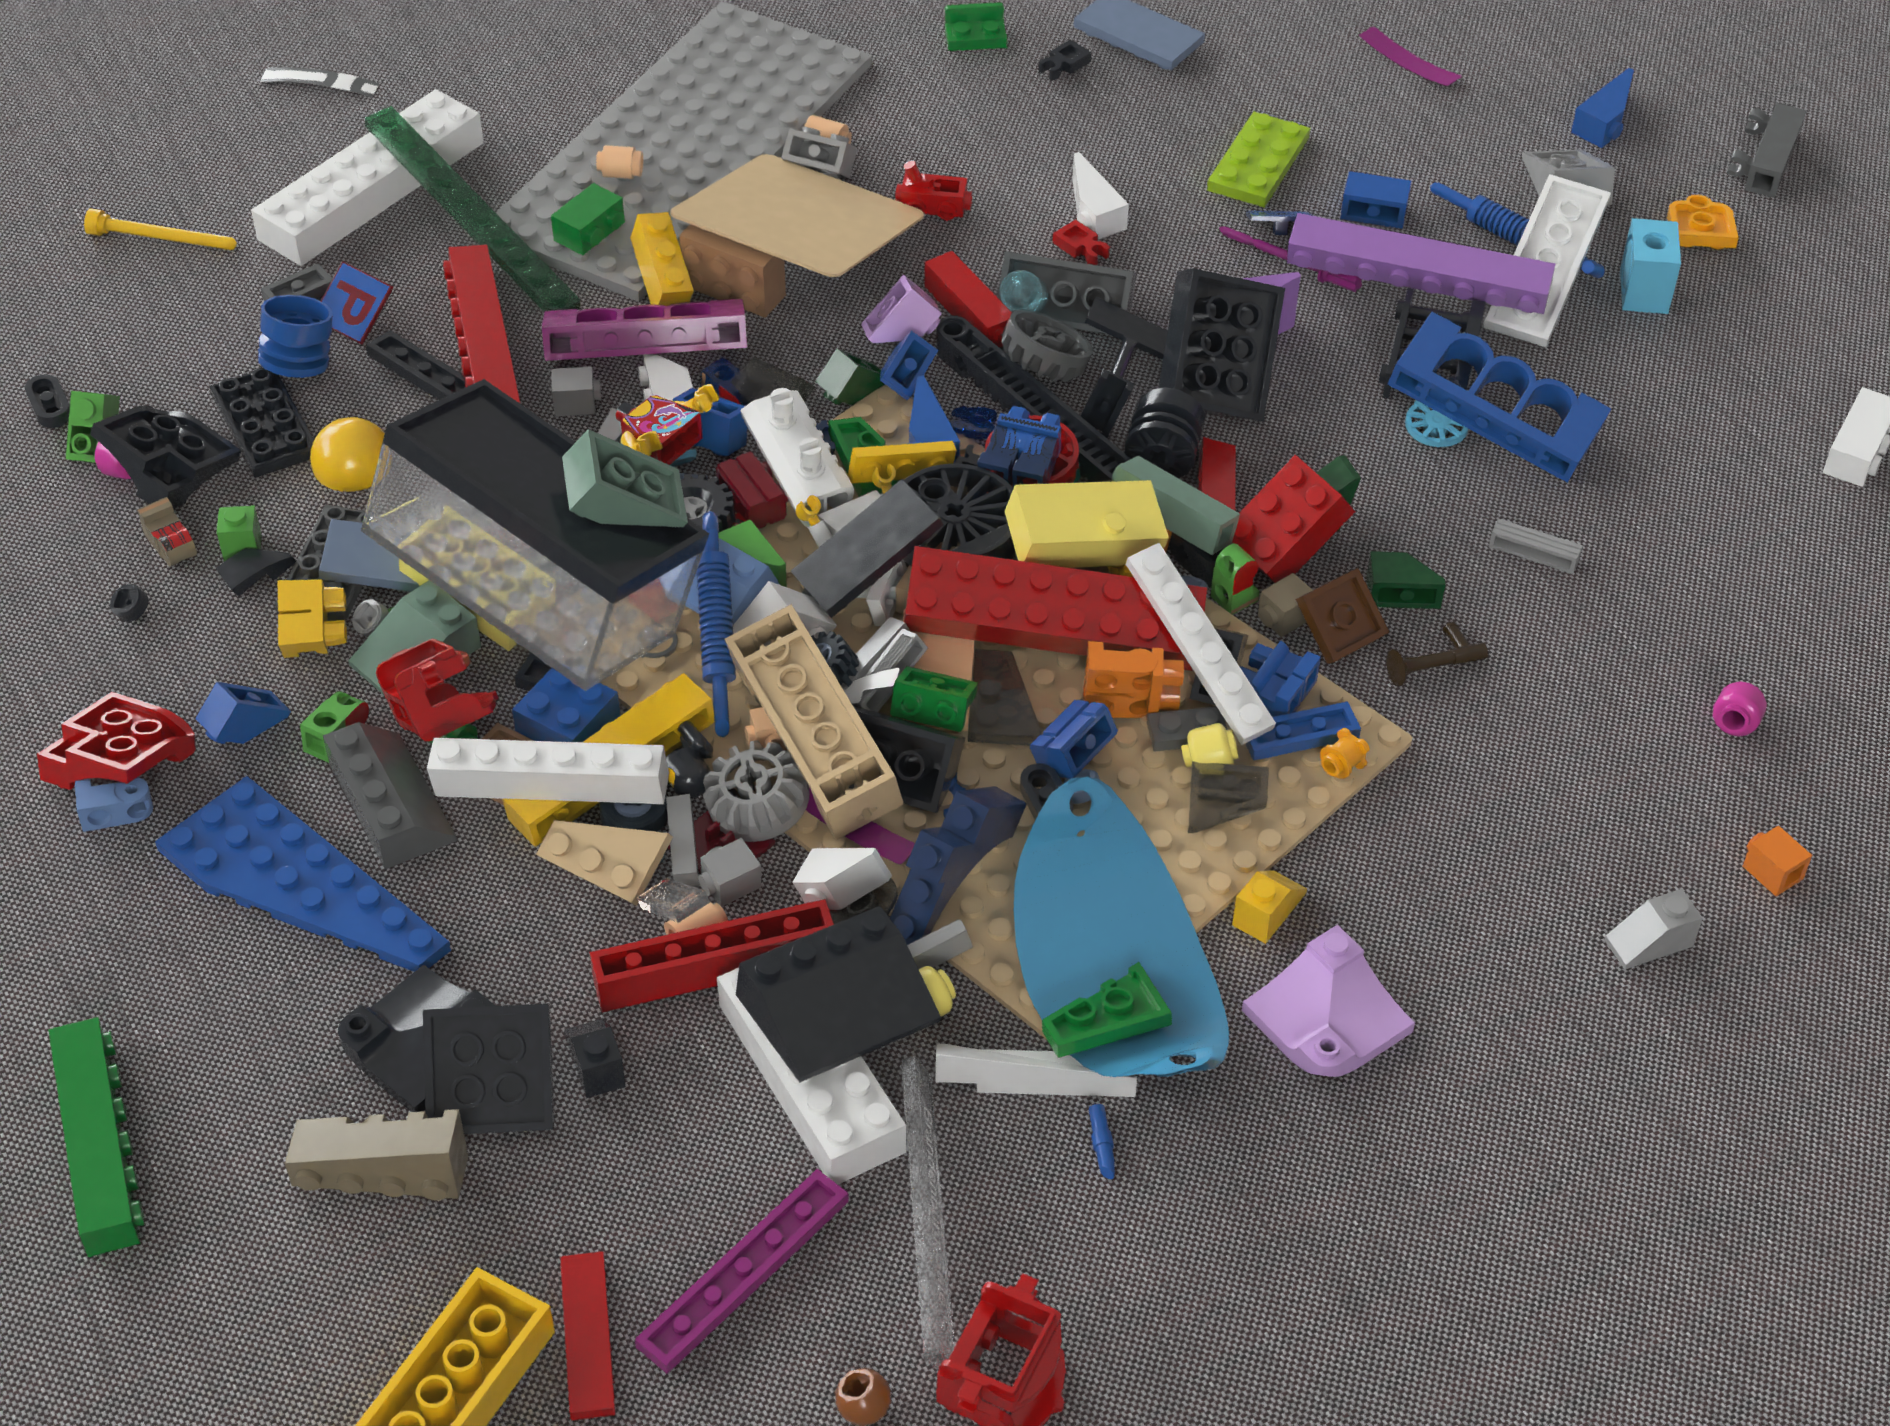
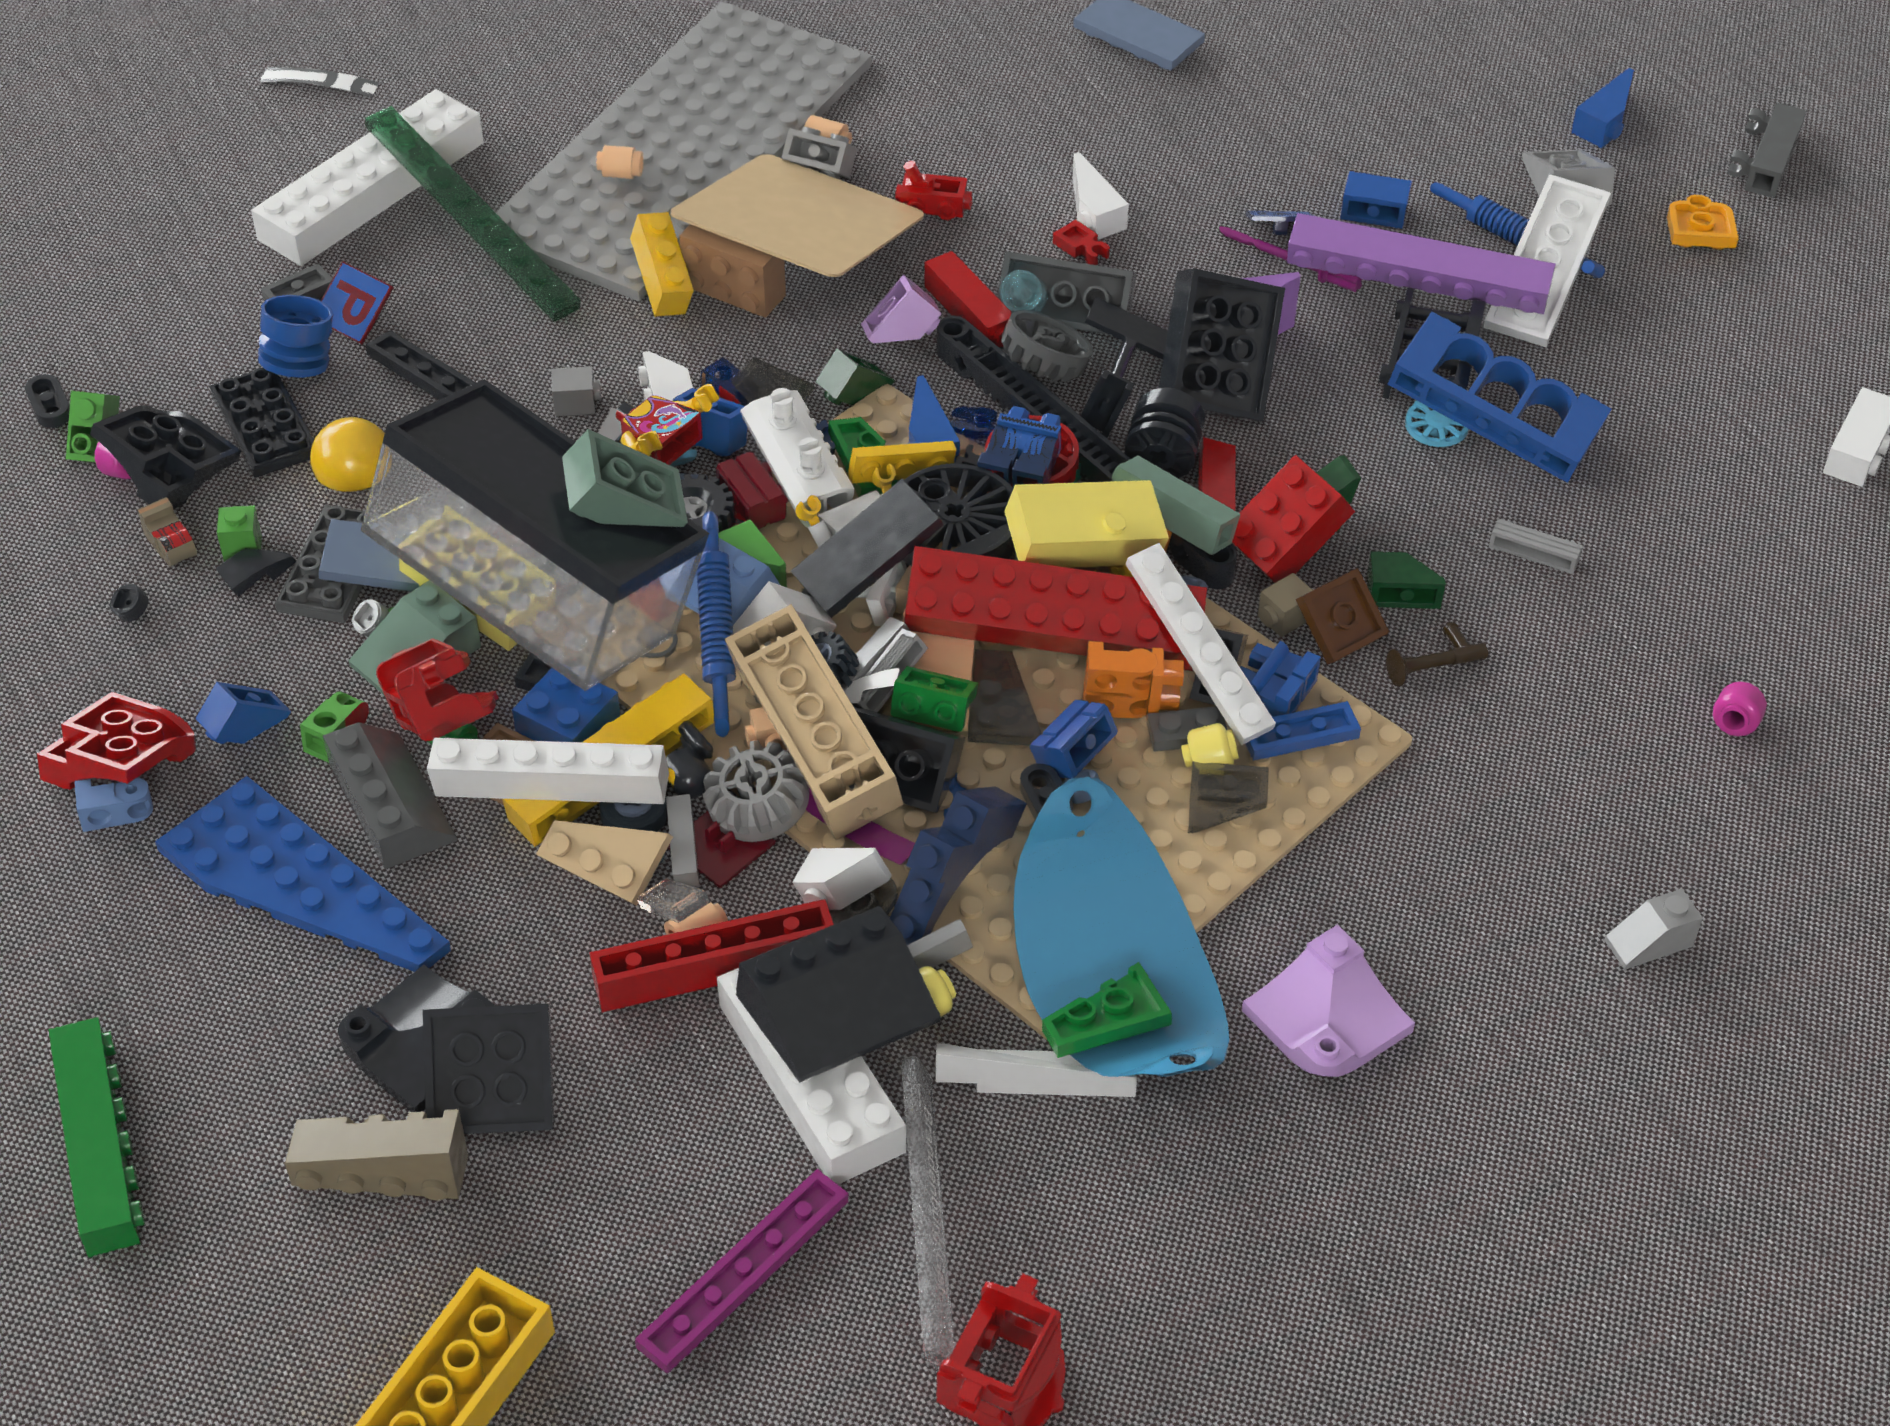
(98, 222): yellow piece -> none
(304, 618): yellow hips -> none
(478, 319): red brick -> none
(587, 1336): red tile -> none
(588, 219): green brick -> none
(596, 1057): black slope -> none
(644, 330): magenta fence -> none
(729, 872): light grey brick -> none
(863, 1396): dark orange piece -> none
(906, 363): blue slope -> none
(975, 26): green bracket -> none
(1065, 57): black plate -> none
(1102, 1140): blue piece -> none
(1234, 576): bright green leg -> none
(1258, 159): lime plate -> none
(1266, 904): yellow slope -> none
(1344, 754): light orange brick -> none
(1406, 59): magenta sticker -> none
(1650, 266): medium azure piece -> none
(1776, 860): orange brick -> none

